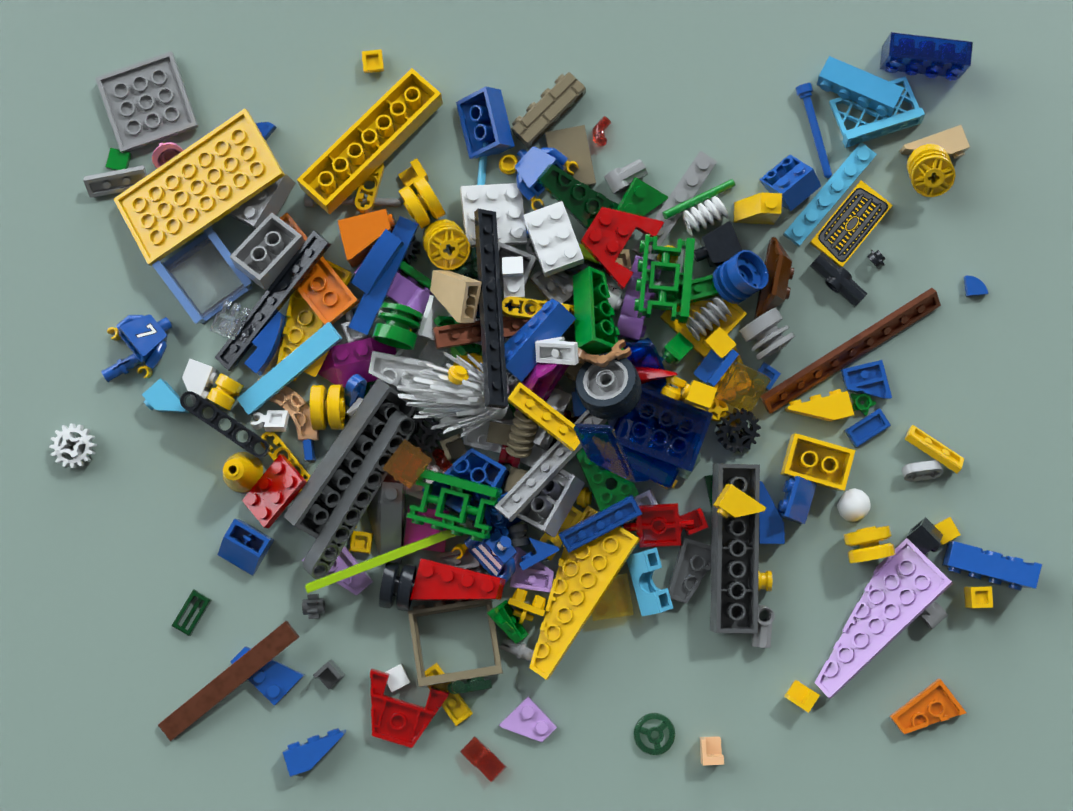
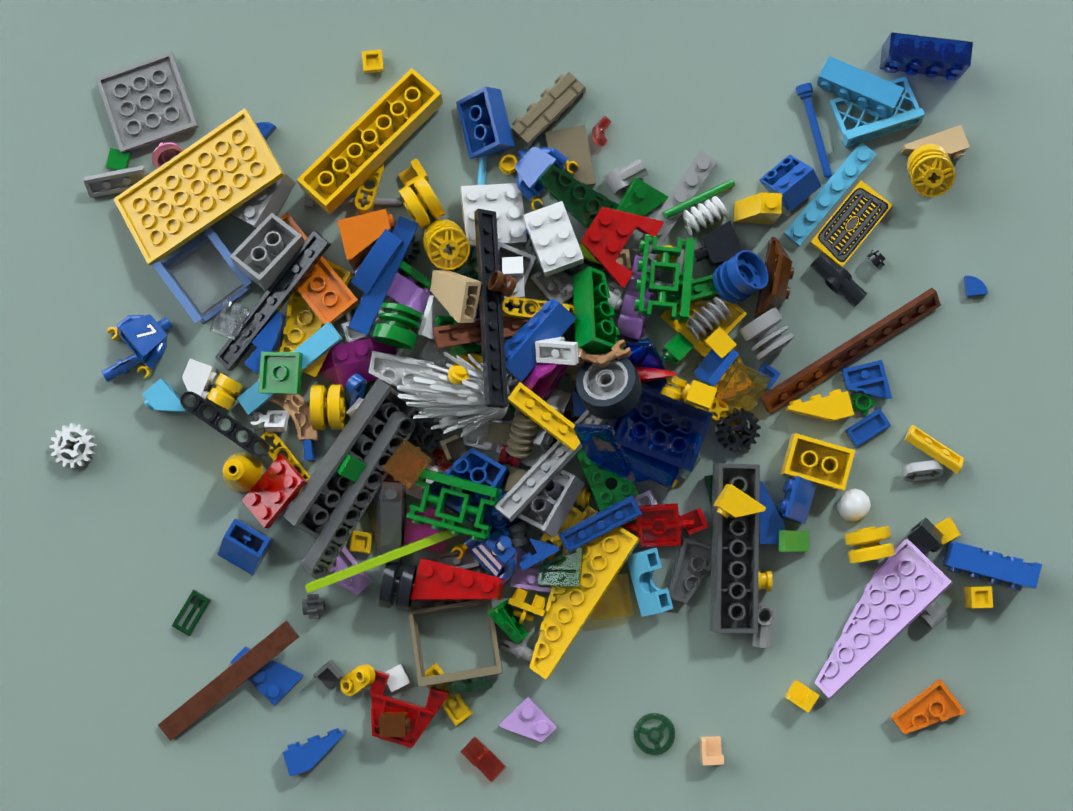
(280, 373): none -> plate
(351, 468): none -> green tile
(353, 681): none -> yellow plate
(394, 724): none -> reddish brown brick
(502, 283): none -> reddish brown wheel
(562, 571): none -> clear green wing
(794, 541): none -> bright green tile

